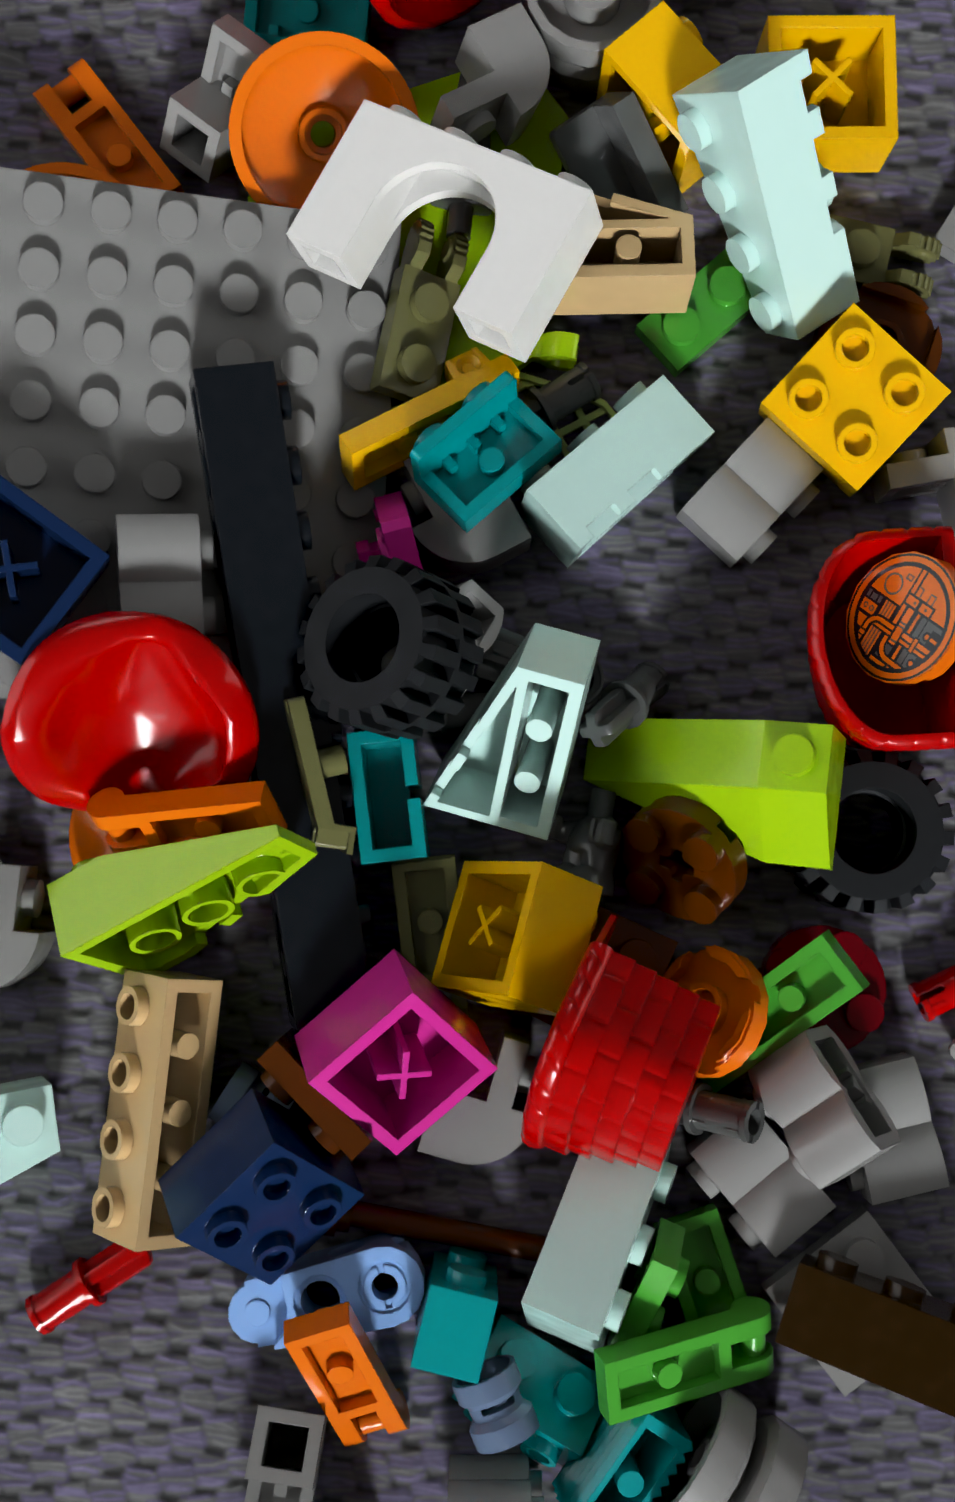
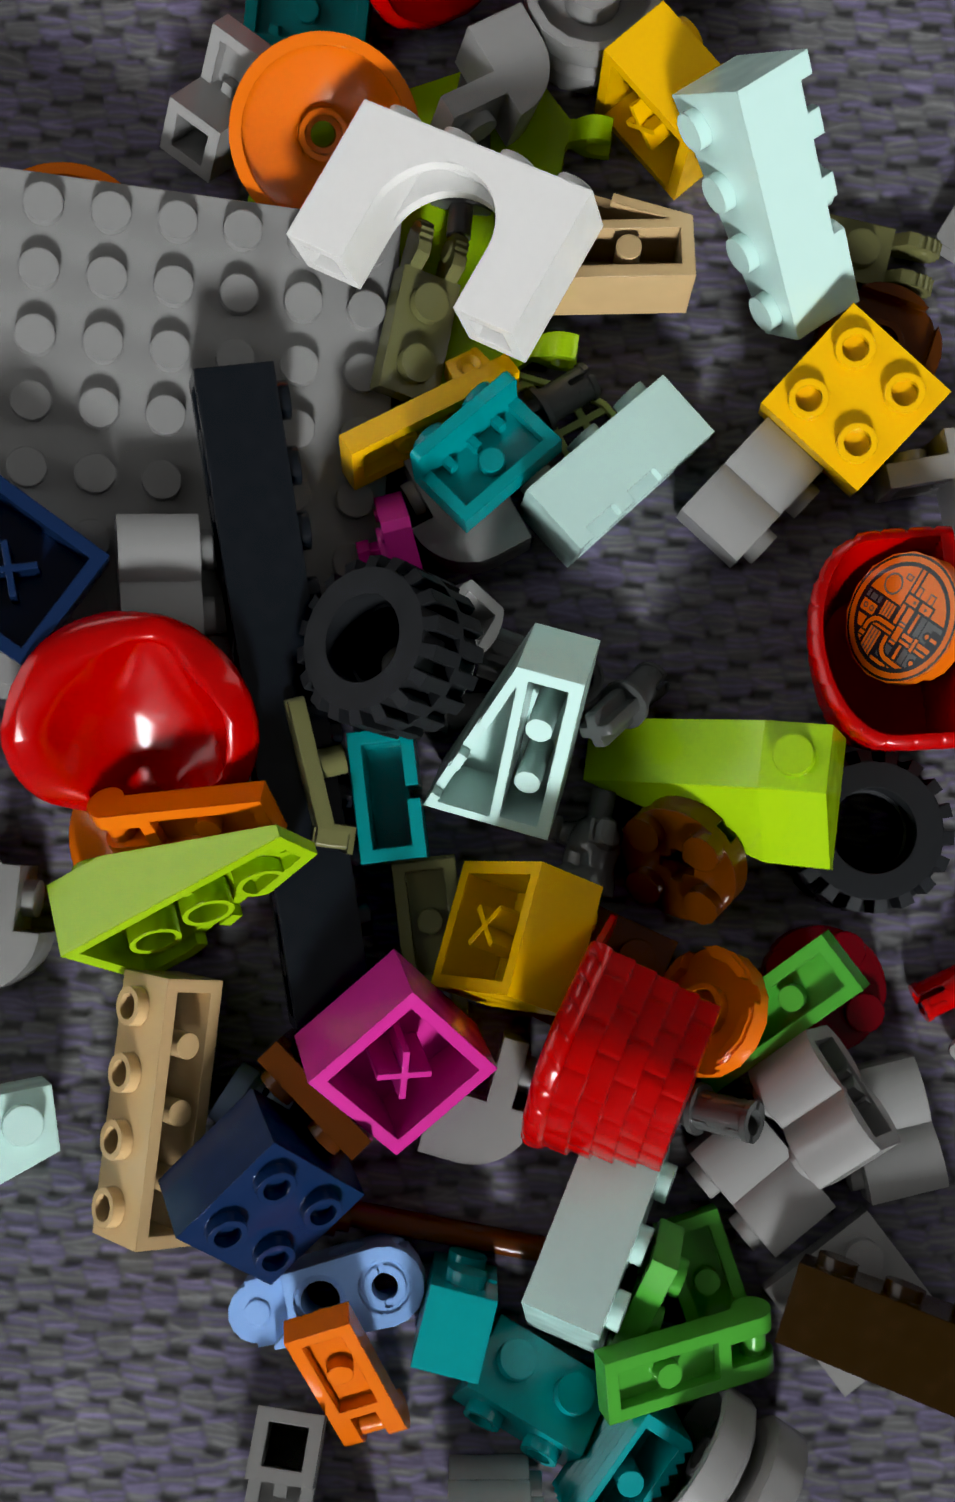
(84, 1285): red axle -> none
(103, 131): orange plate -> none
(497, 1407): sand blue wheel -> none
(617, 152): dark grey panel -> none
(714, 308): bright green plate -> none
(849, 81): yellow brick -> none

